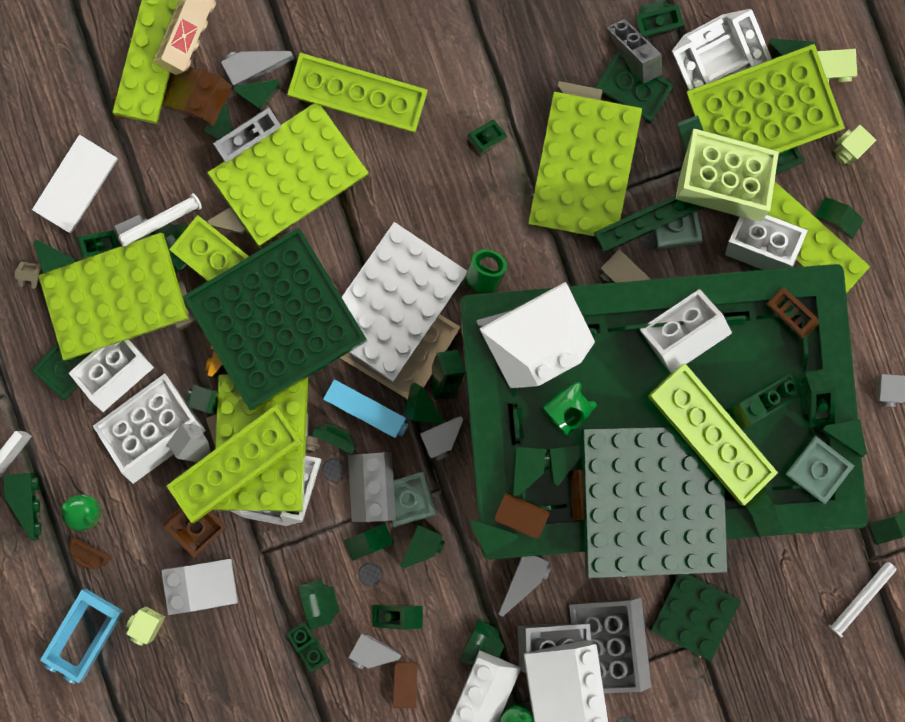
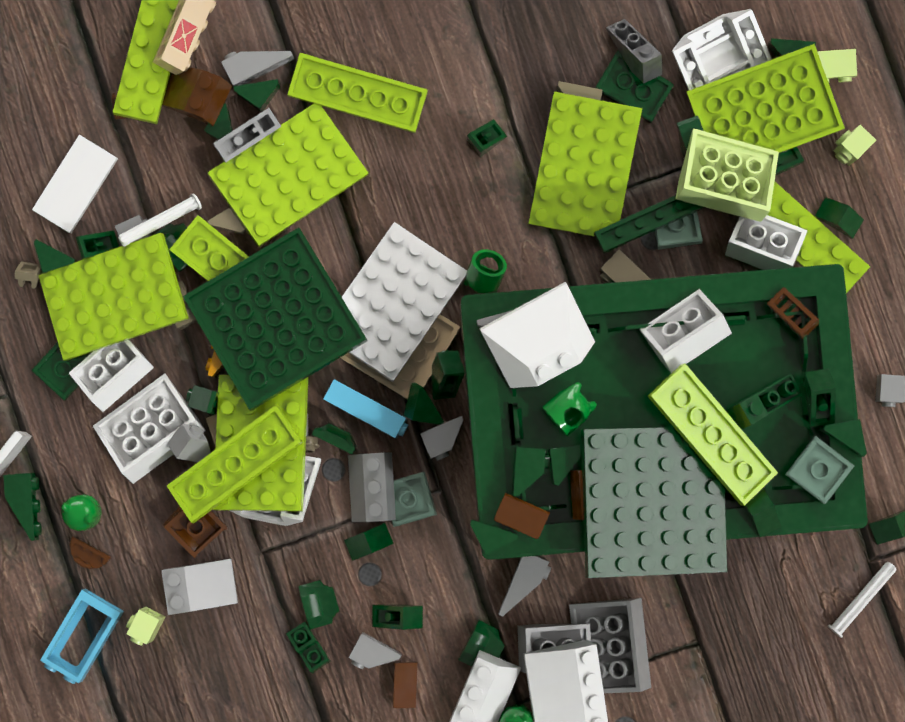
(423, 546): dark green slope -> none
(658, 19): dark green slope -> none
(695, 615): dark green plate -> none

